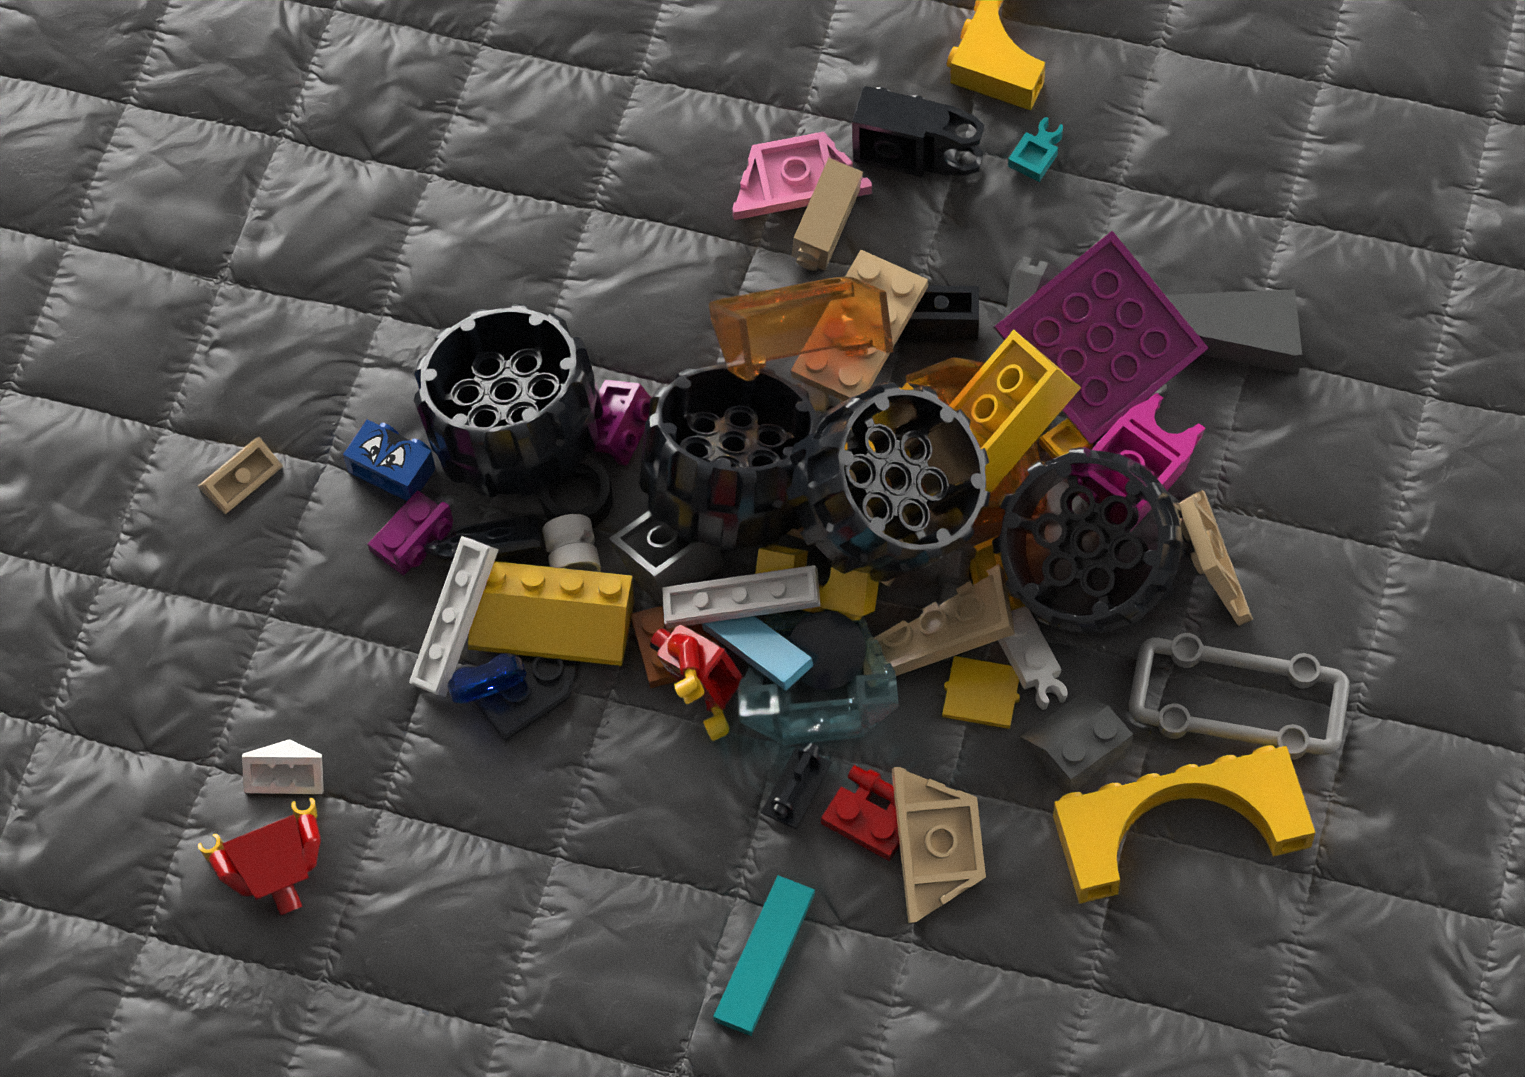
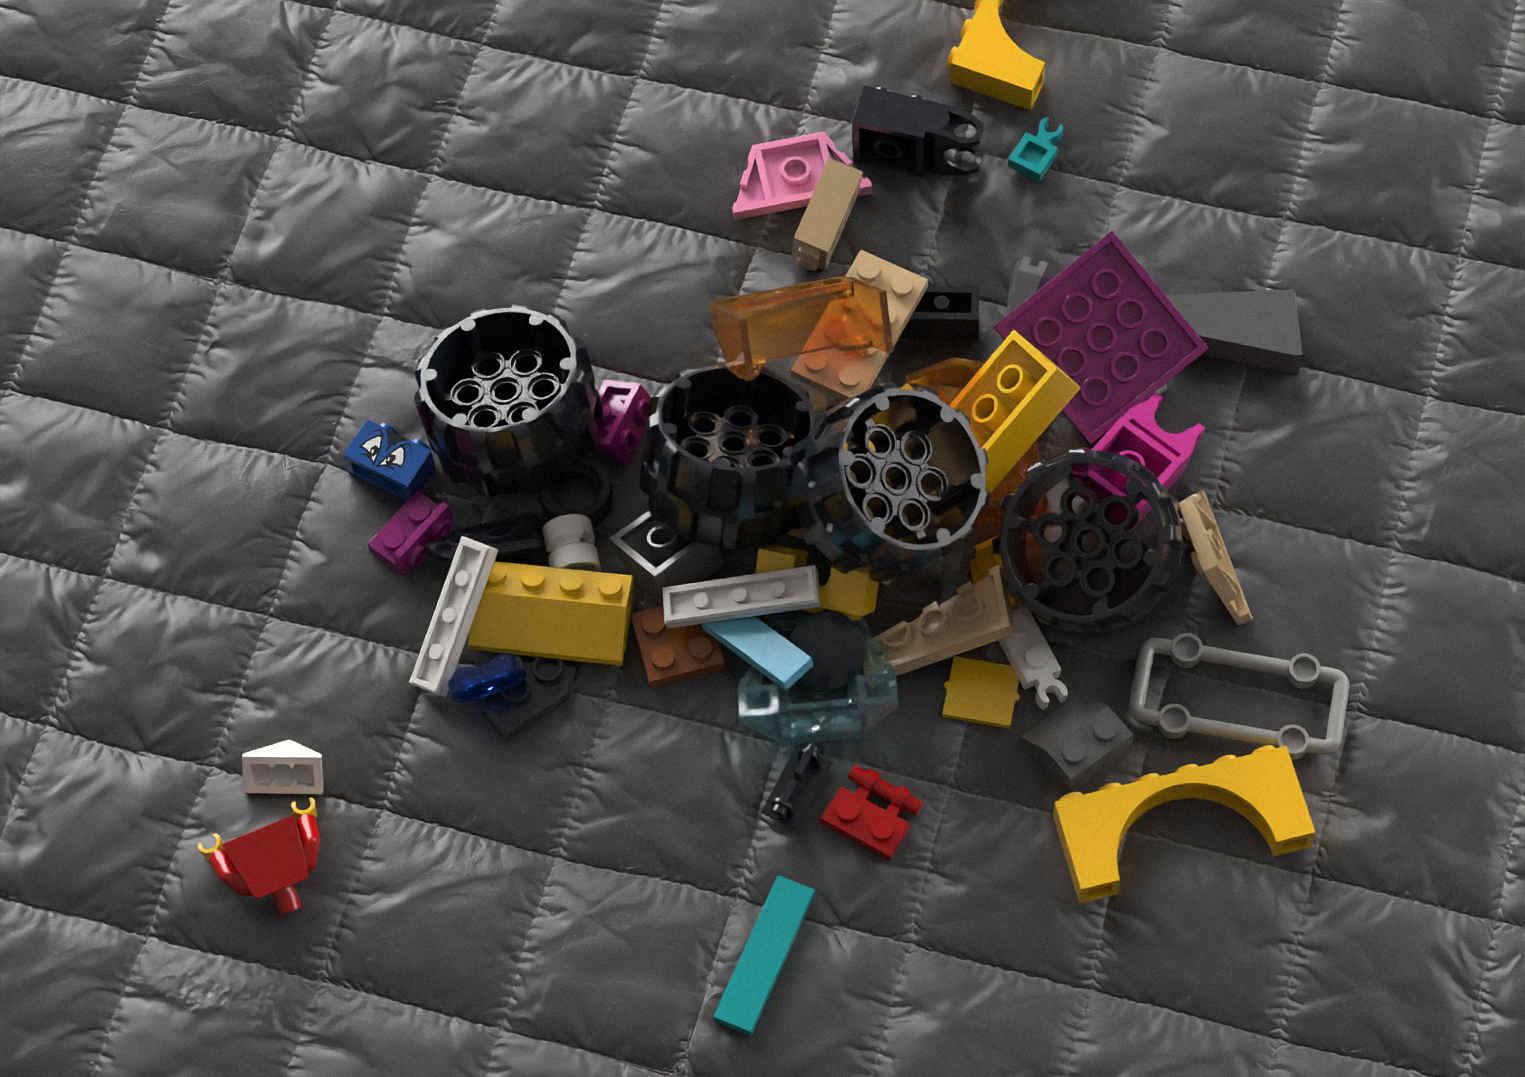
(240, 475): tan slope -> none
(701, 671): red torso -> none
(937, 842): tan wing -> none
(1062, 438): yellow tile -> none

